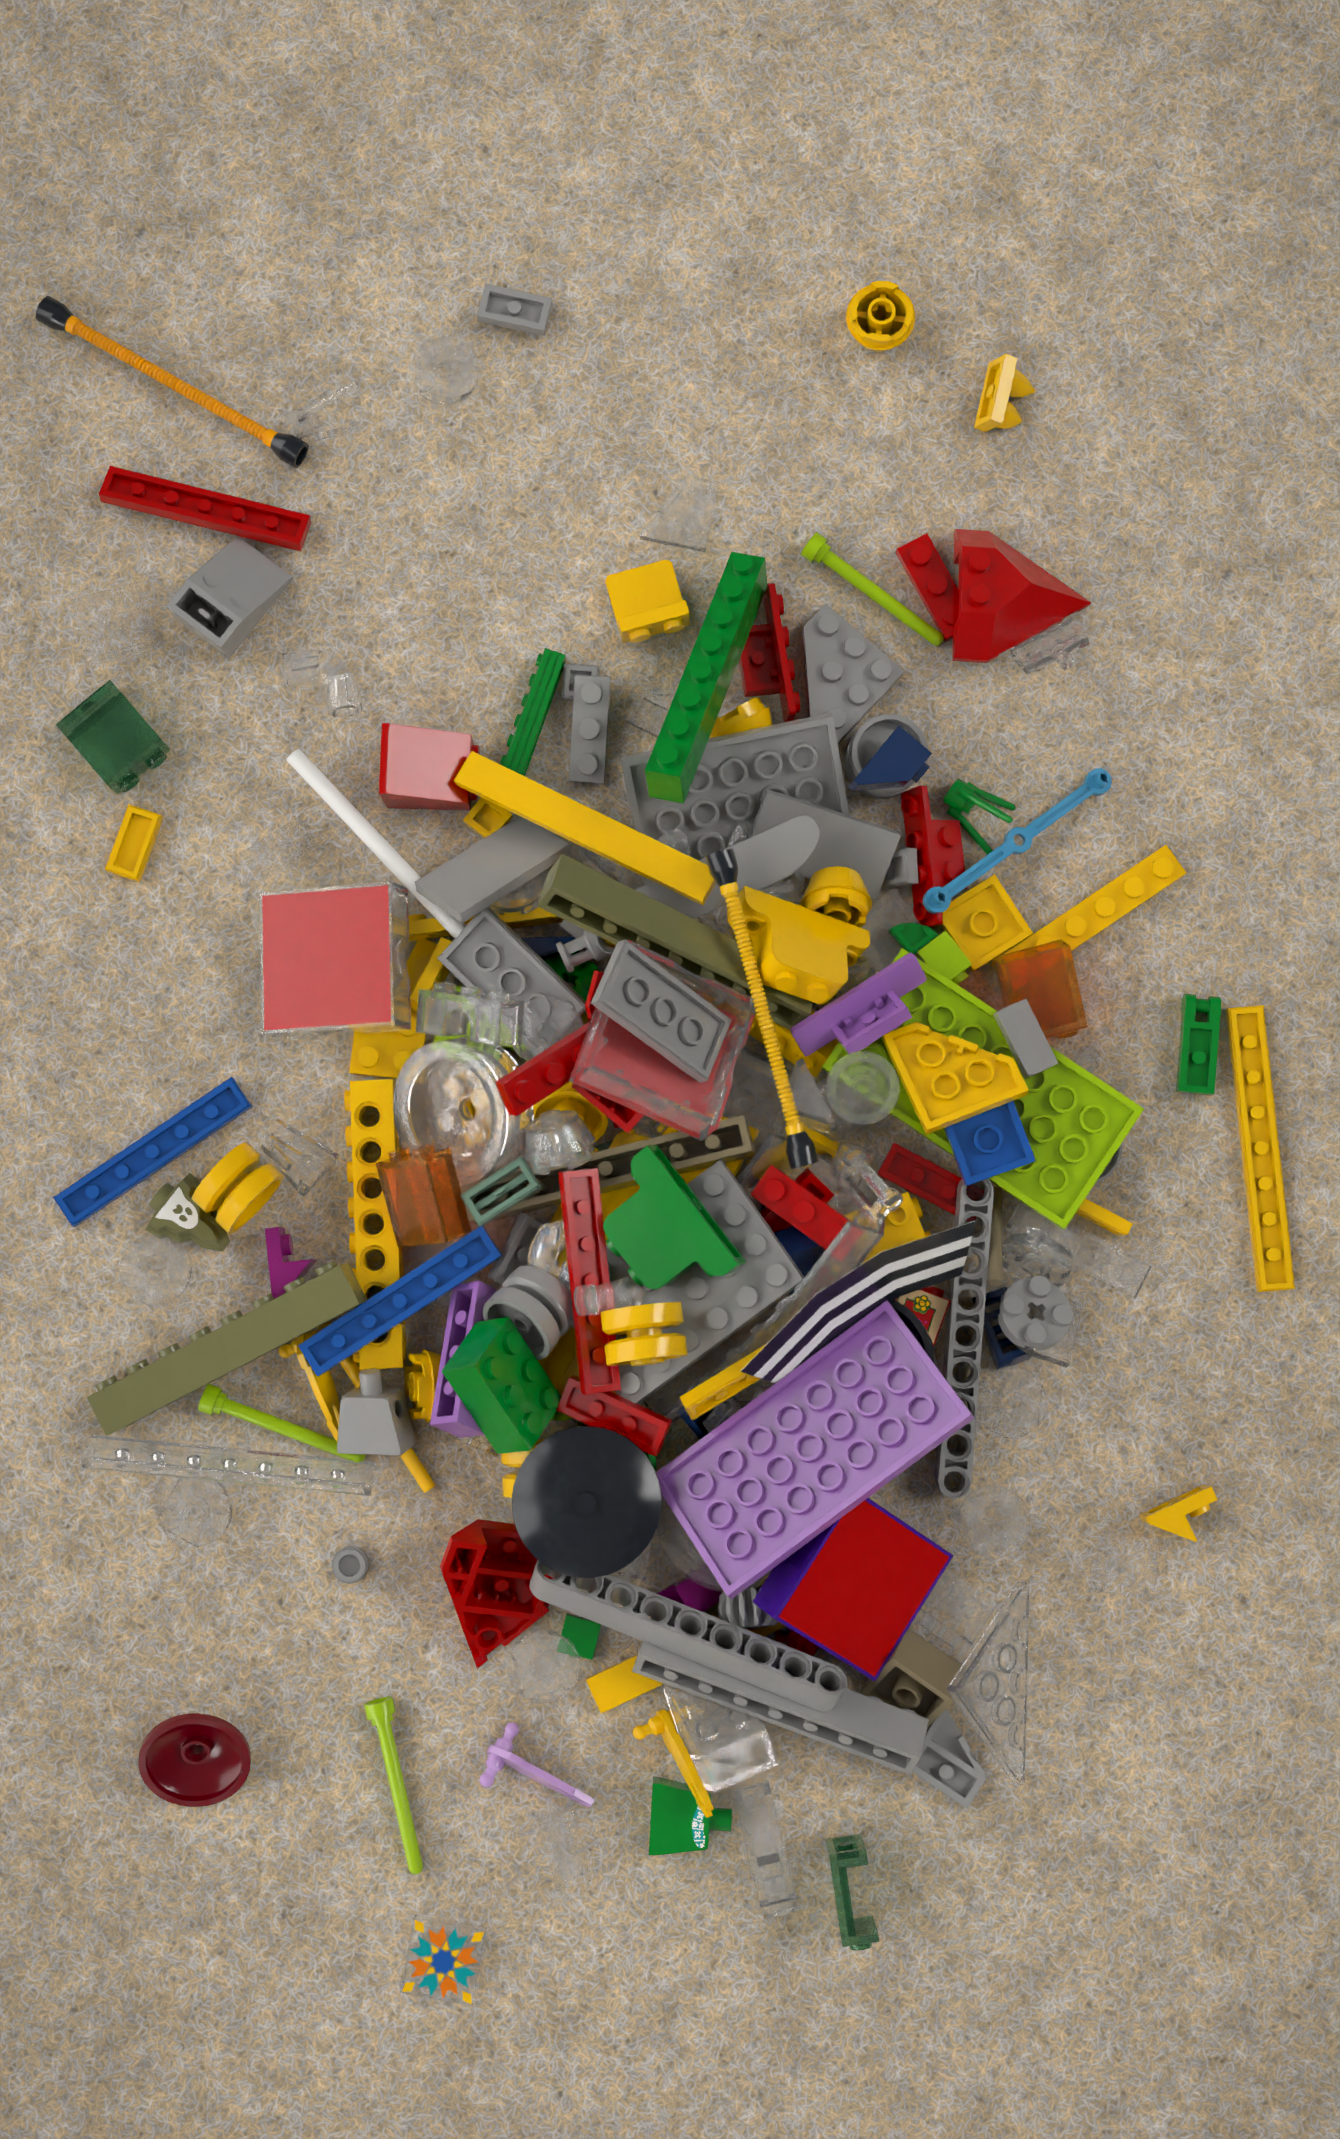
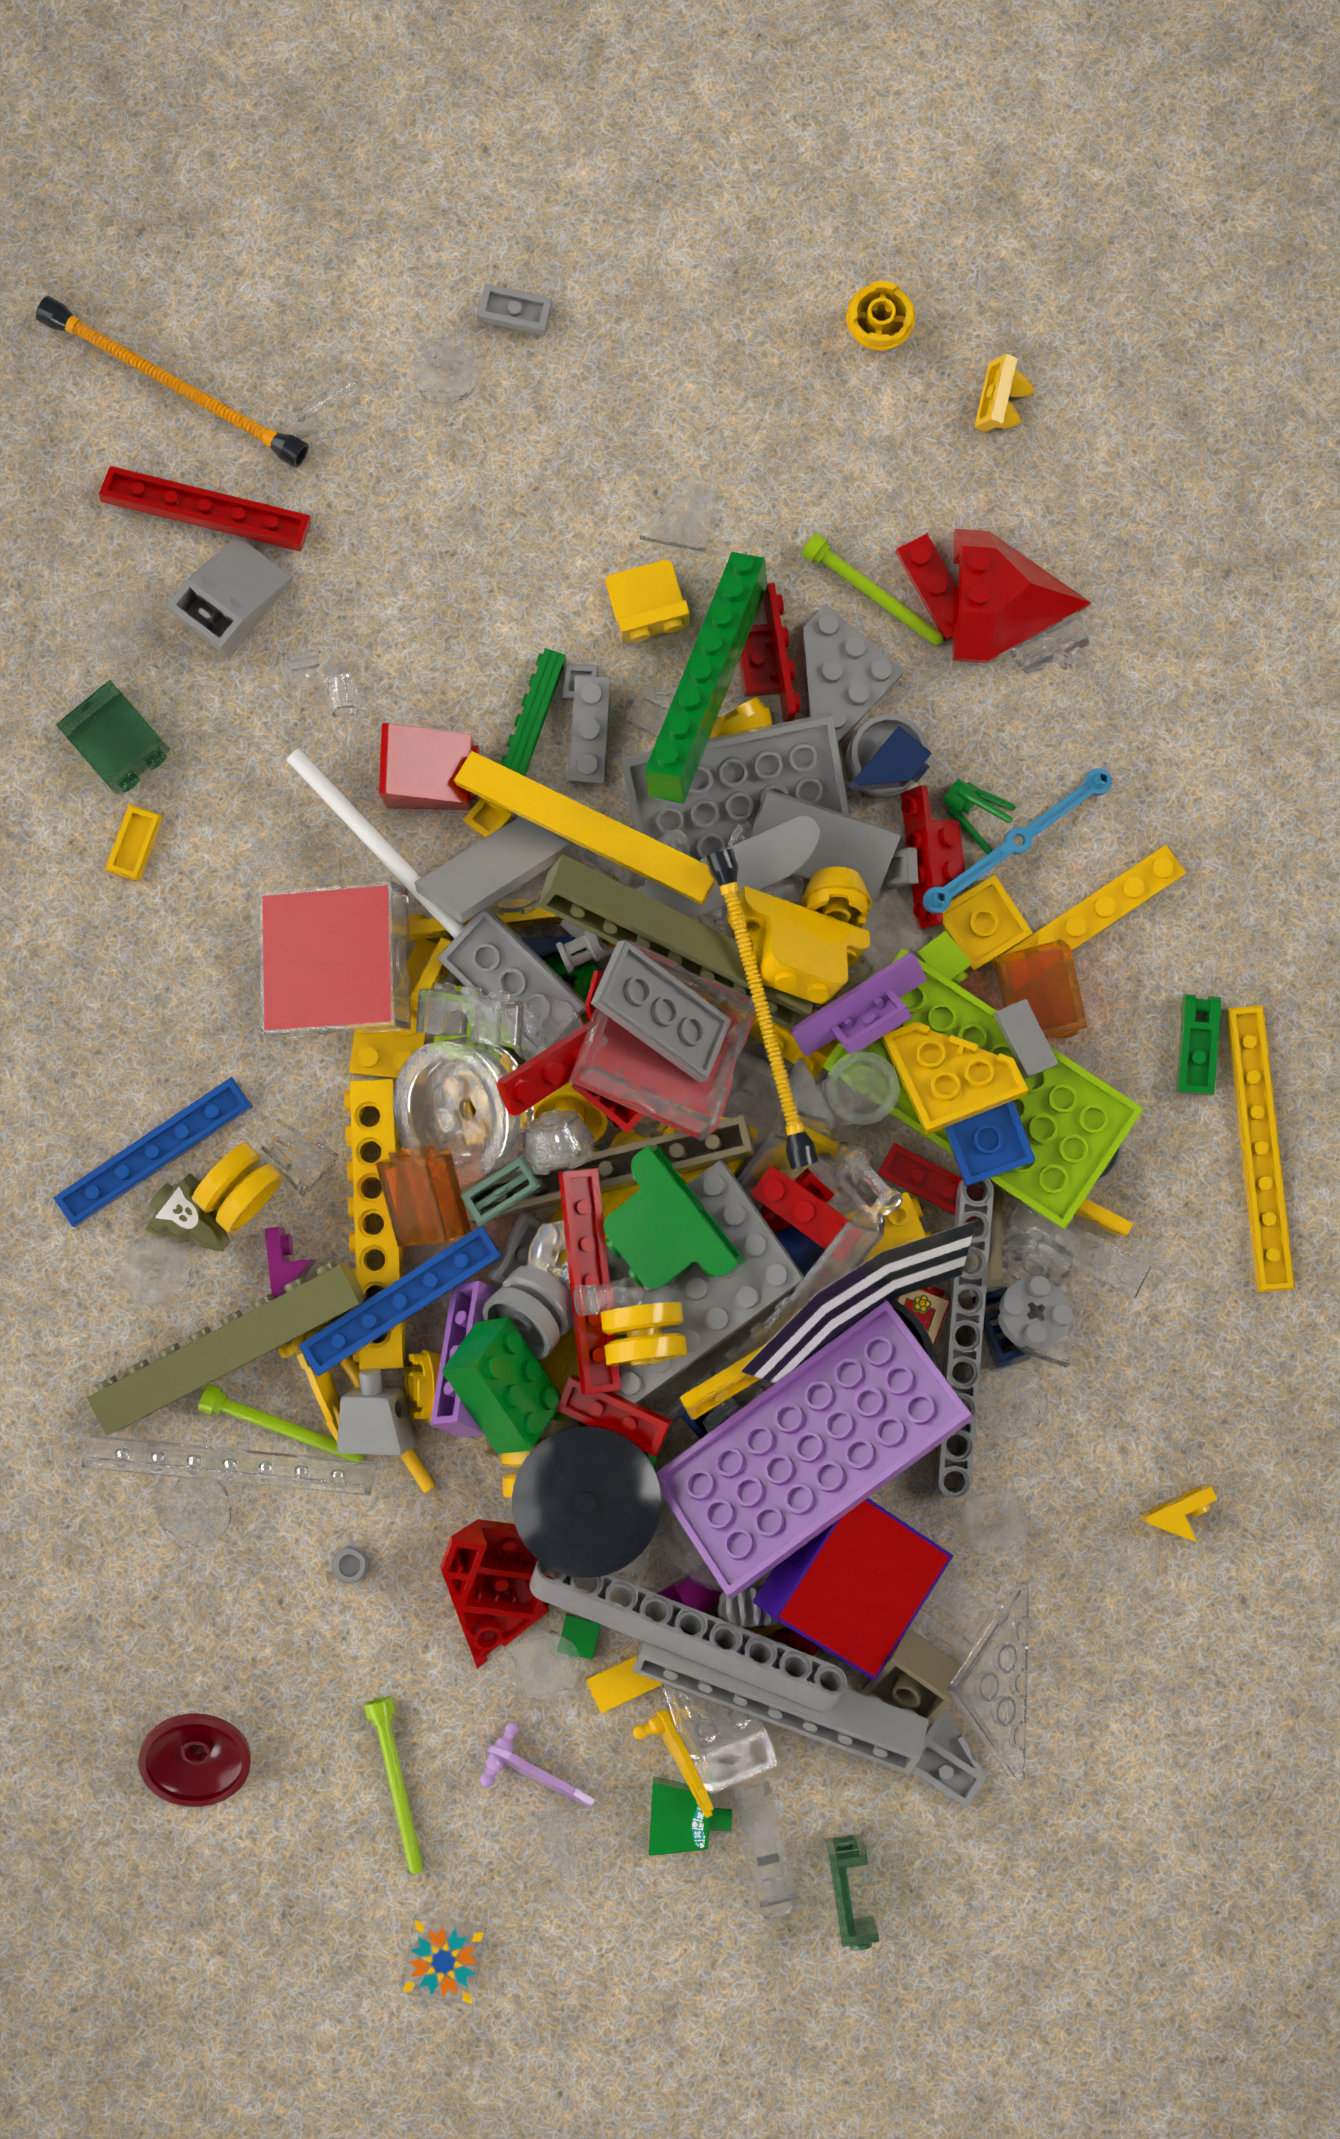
(912, 936): green tile -> none

